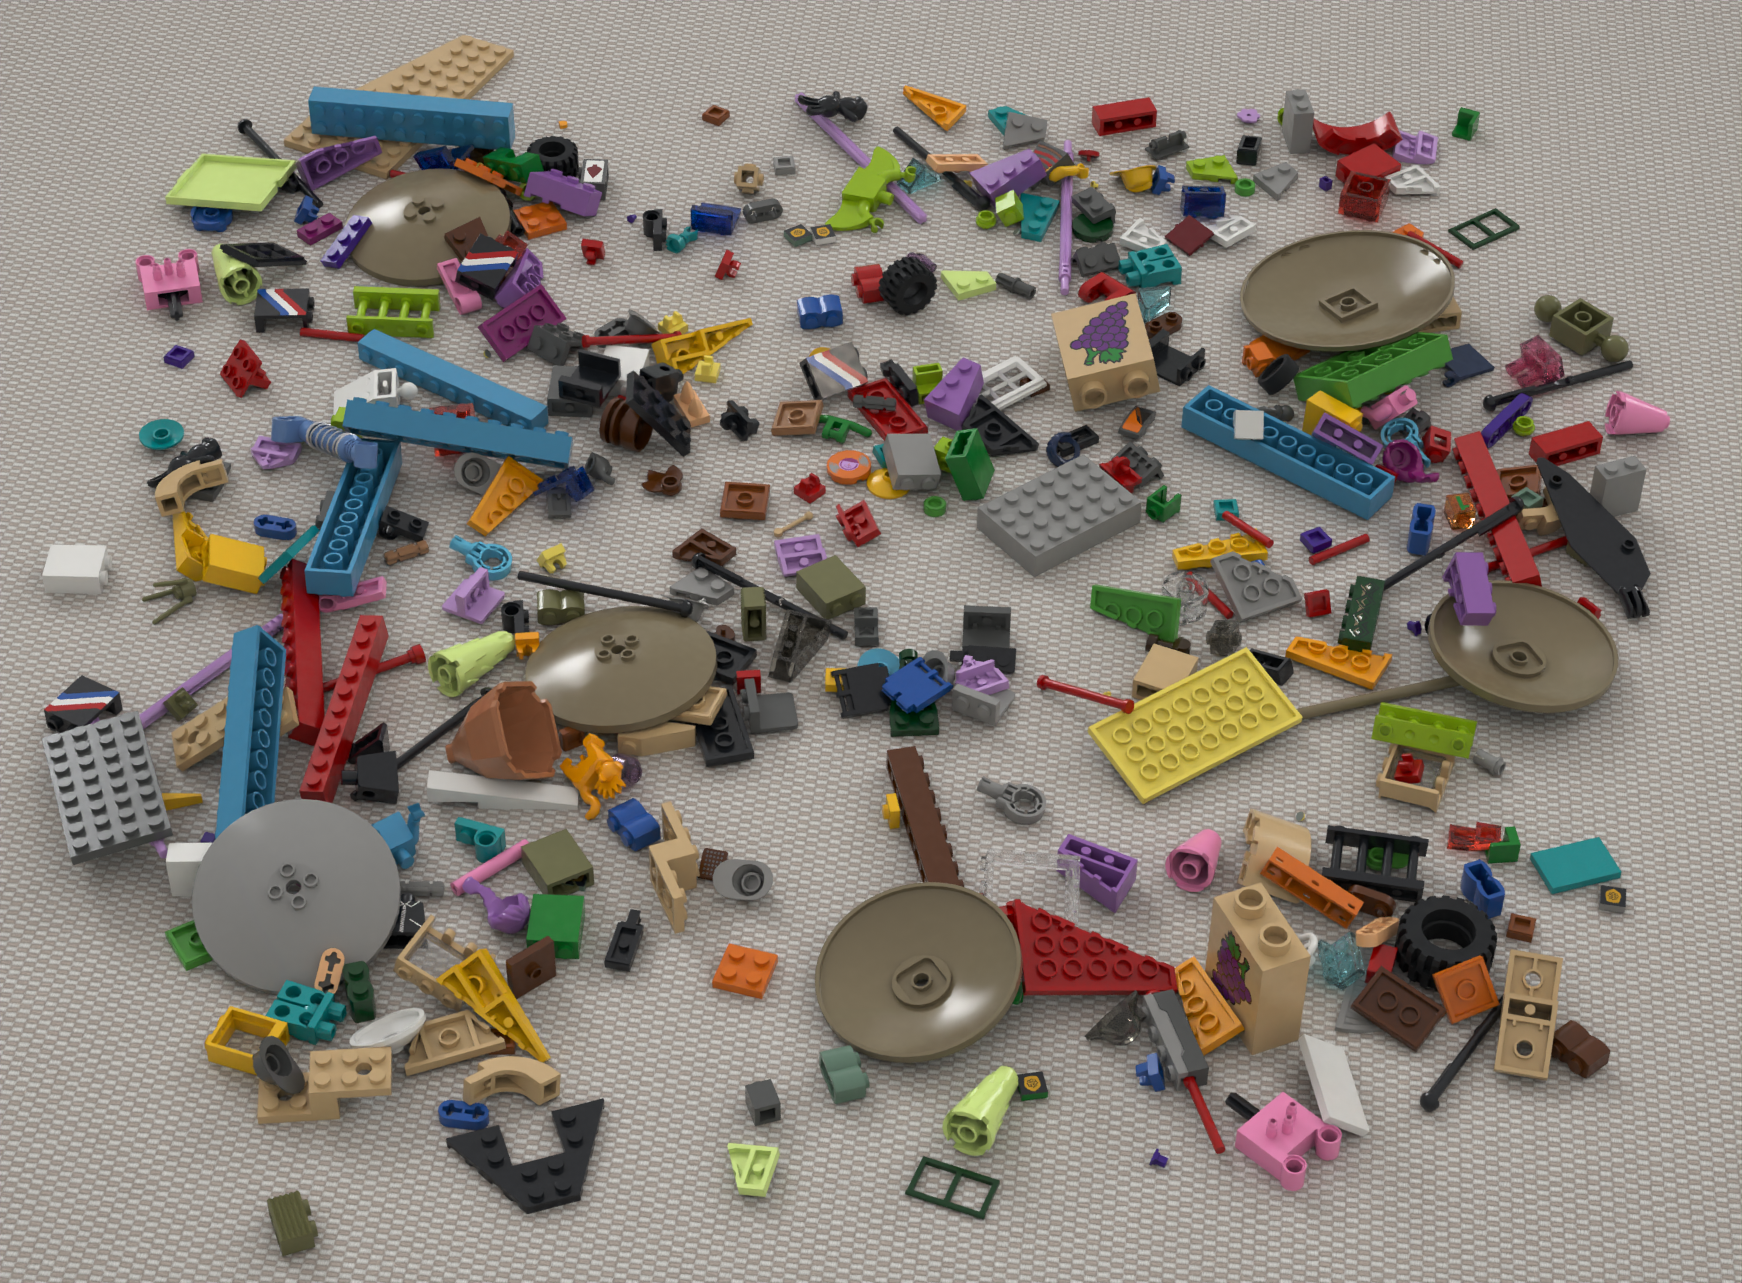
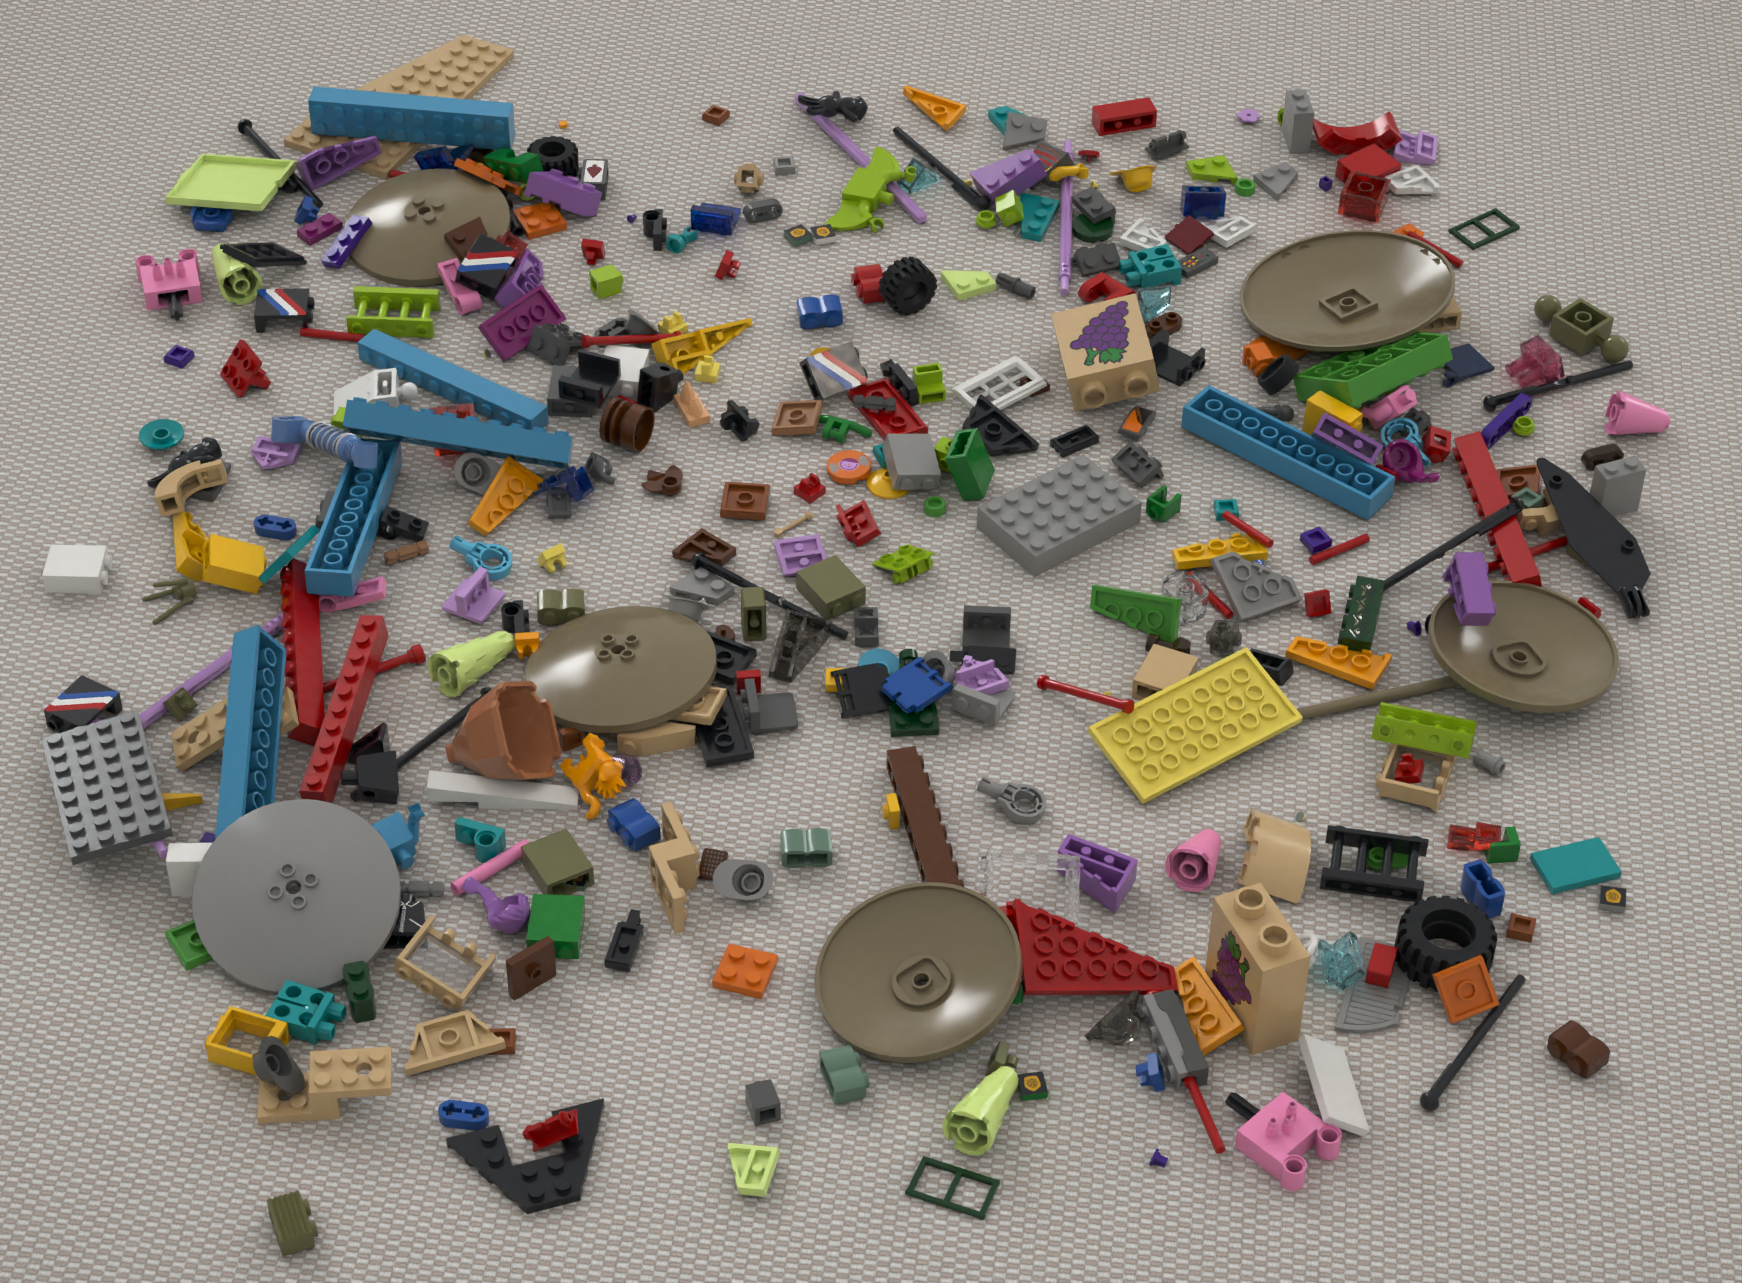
(335, 974): light nougat beam -> none
(390, 1030): white dish -> none
(486, 991): yellow wedge -> none
(512, 1074): tan arch -> none
(552, 1130): none -> red hinge
(606, 281): none -> lime brick
(658, 413): black plate -> none
(685, 608): black bar -> none
(806, 848): none -> sand green brick
(906, 562): none -> lime hinge
(925, 260): clear purple arm -> none
(955, 162): light nougat plate -> none
(955, 394): medium lavender wedge -> none
(1000, 1058): none -> olive tile
(1052, 445): dark blue piece -> none
(1120, 471): red hips -> none
(1160, 180): blue tile -> none
(1197, 262): none -> dark grey tile
(1248, 150): black slope -> none
(1248, 424): white piece -> none
(1323, 893): orange piece -> none
(1375, 902): reddish brown plate -> none
(1377, 932): light nougat beam -> none
(1398, 1009): reddish brown tile -> none
(1421, 529): blue brick -> none
(1459, 511): clear orange brick -> none
(1466, 124): green panel -> none
(1528, 1014): tan bracket -> none
(1567, 444): red brick -> none
(1601, 455): none -> dark brown beam

